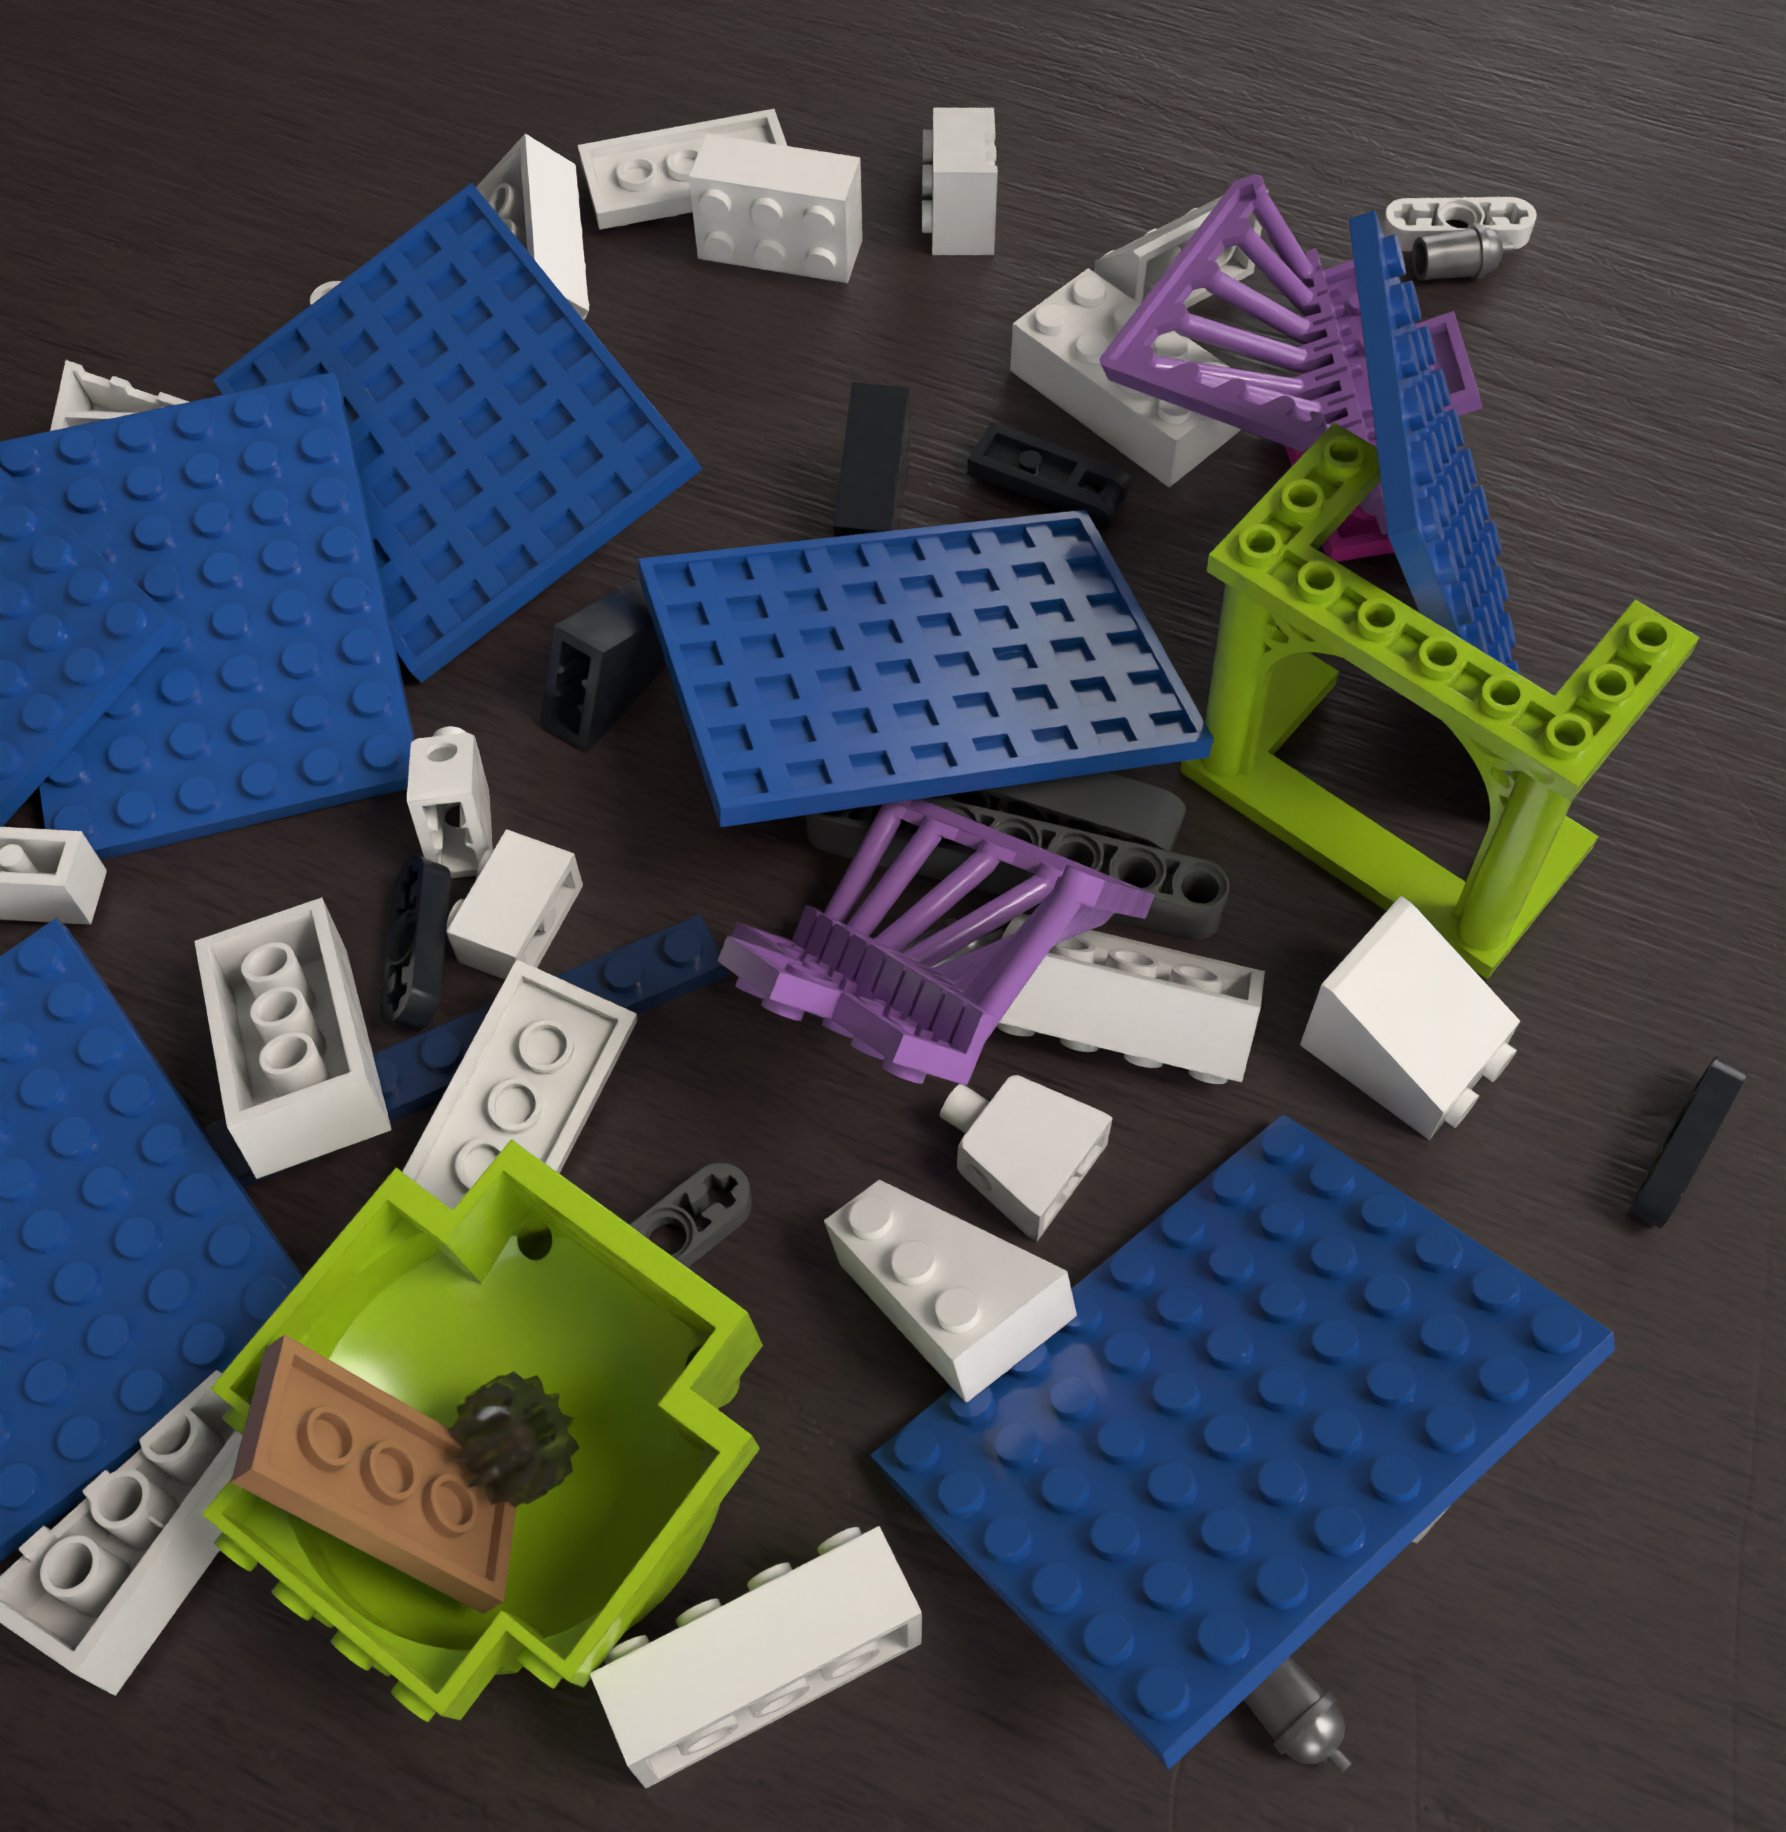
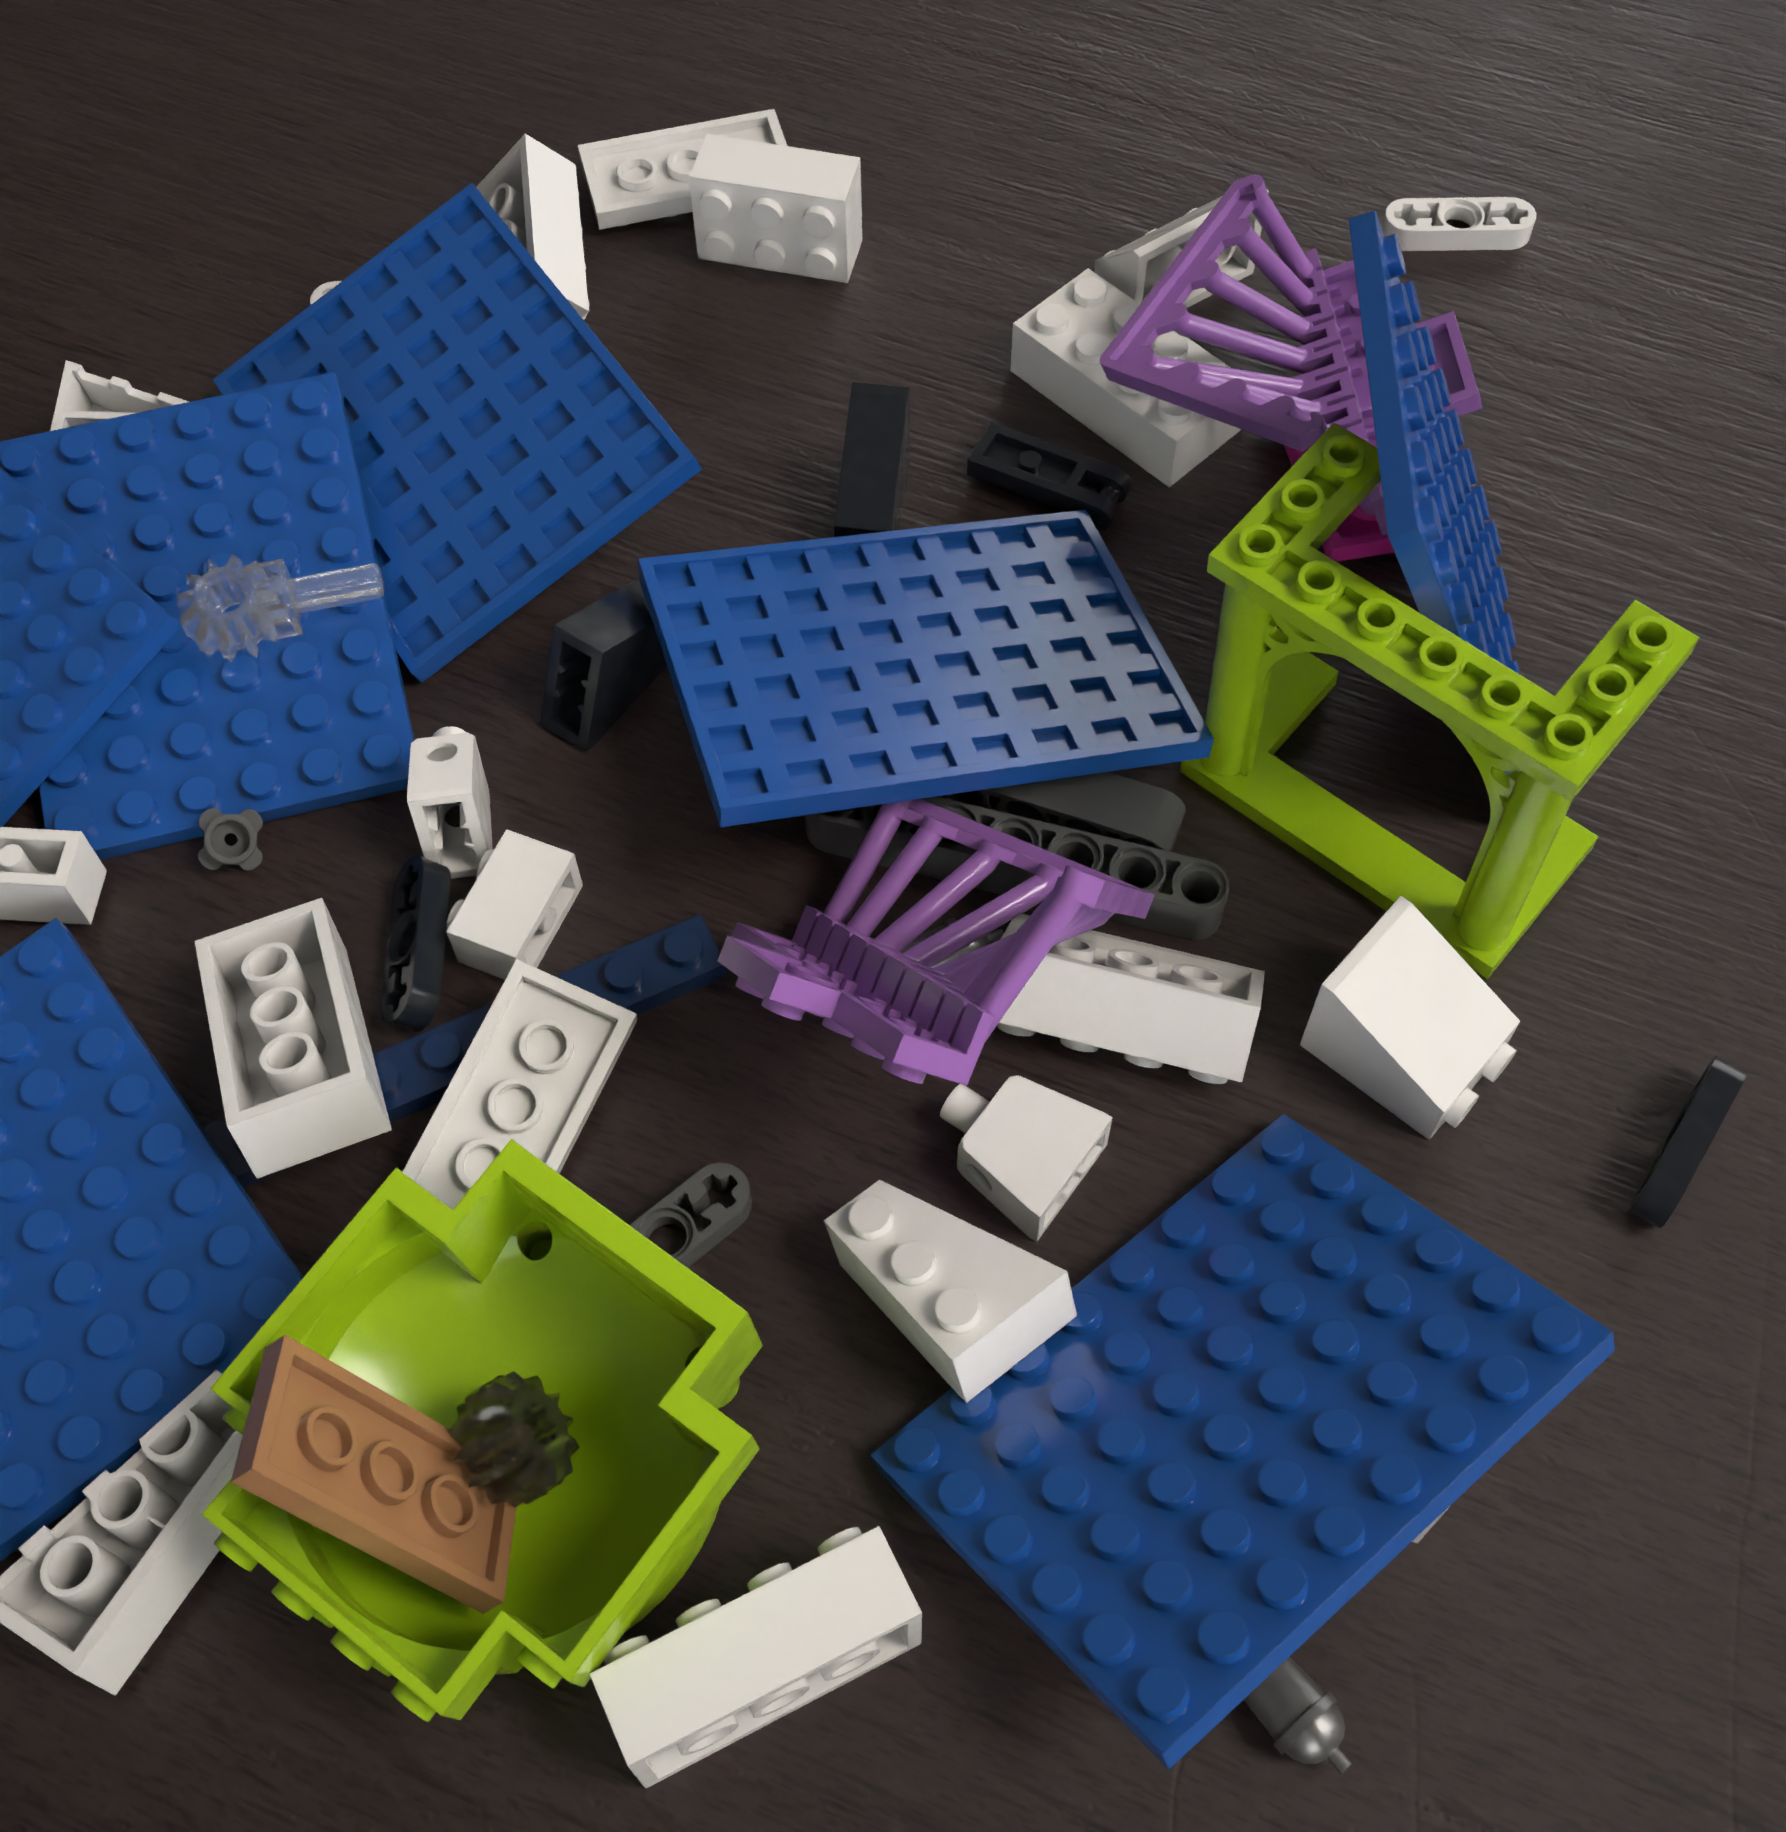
(217, 852): none -> dark grey plate
(268, 601): none -> clear gear
(960, 181): white wedge -> none
(1458, 253): flat silver piece -> none

